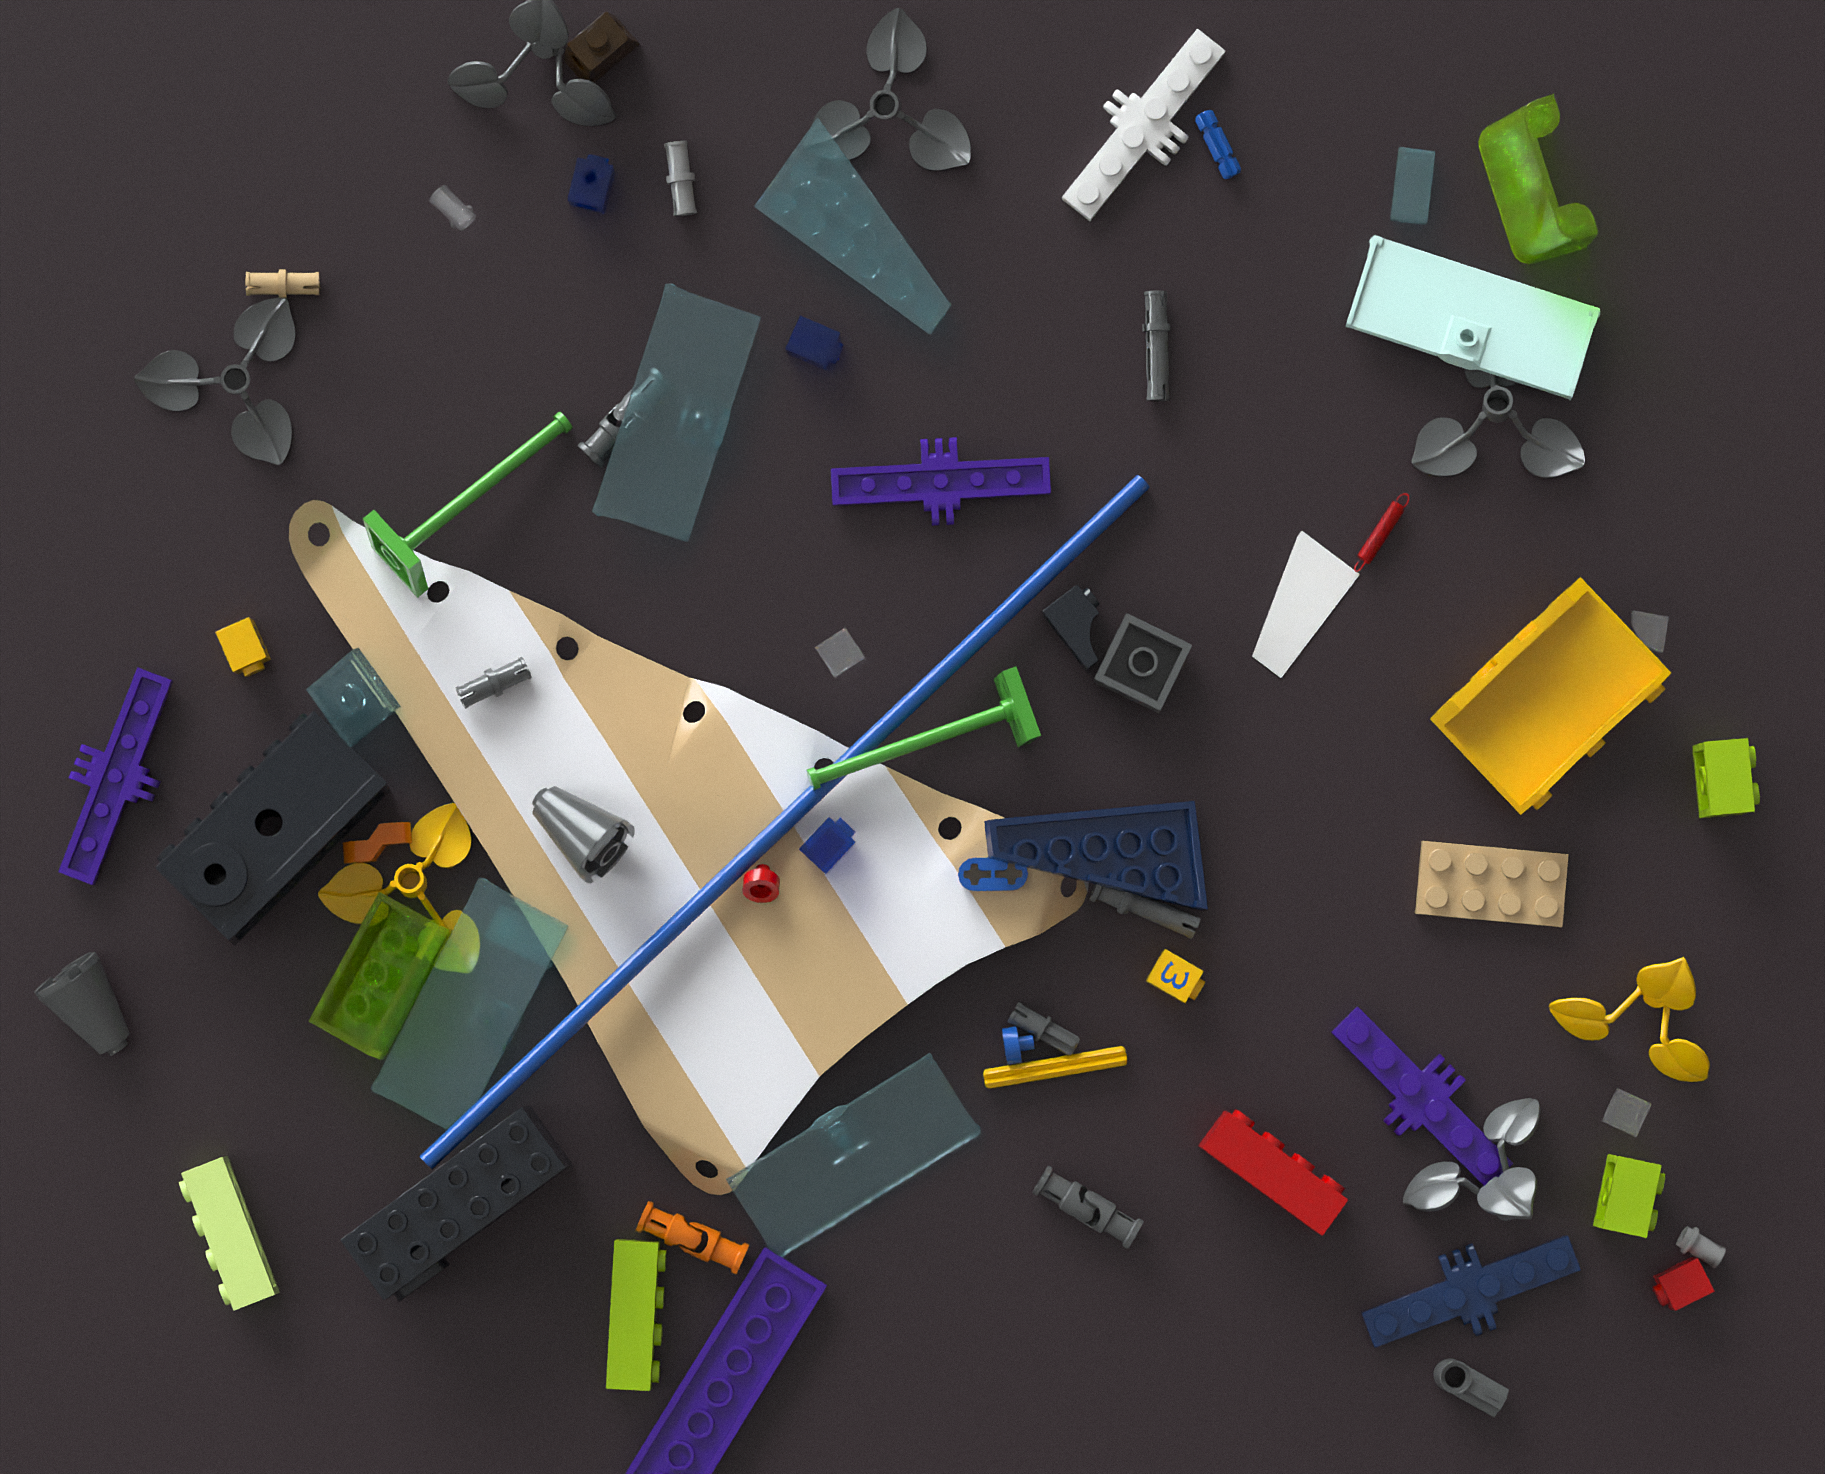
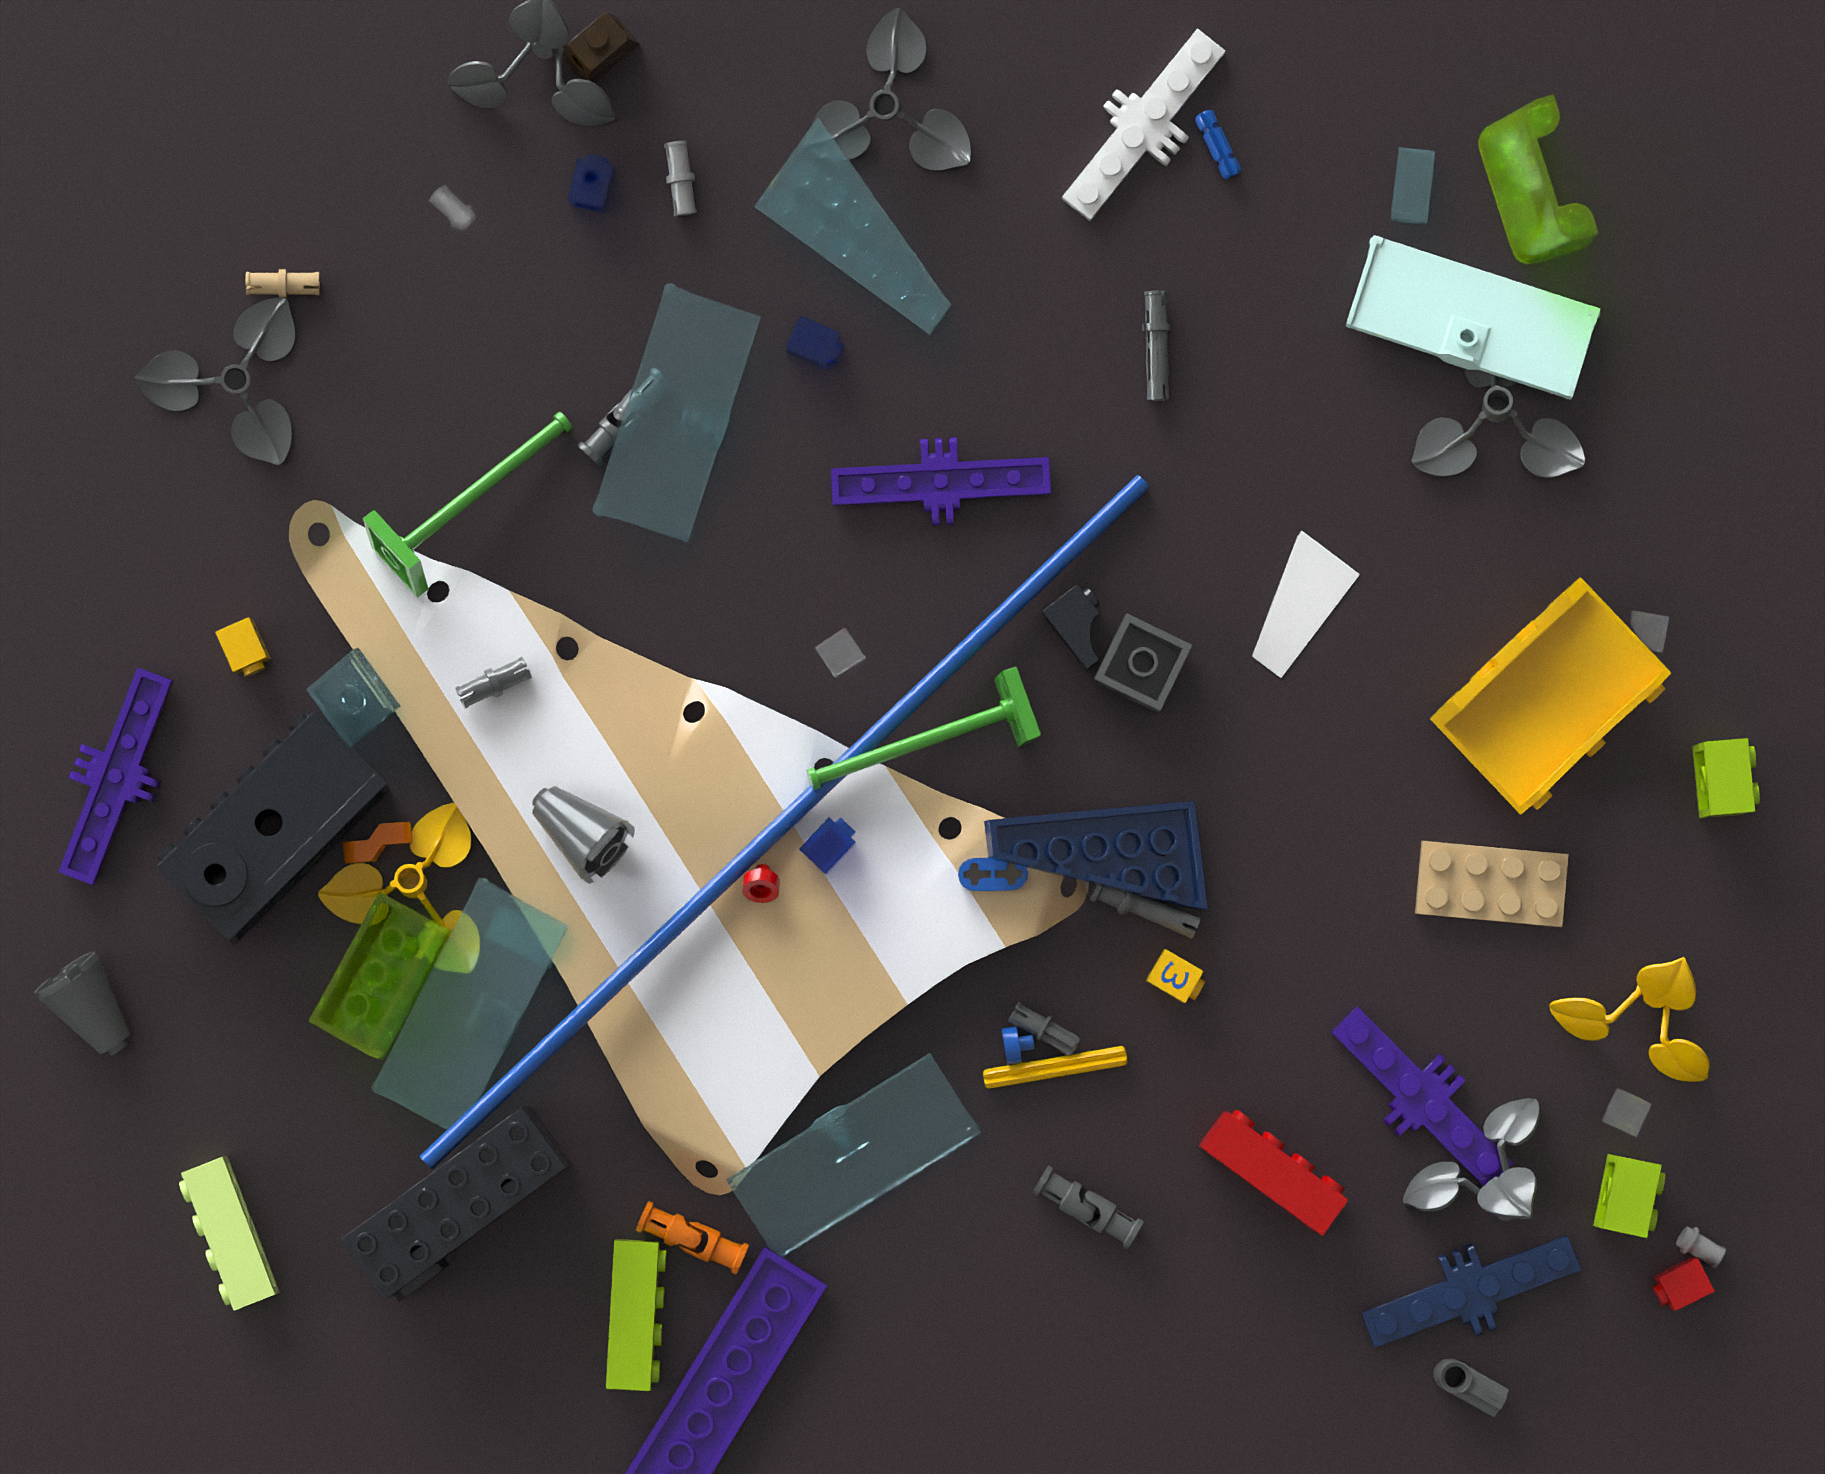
(1381, 532): red piece -> none

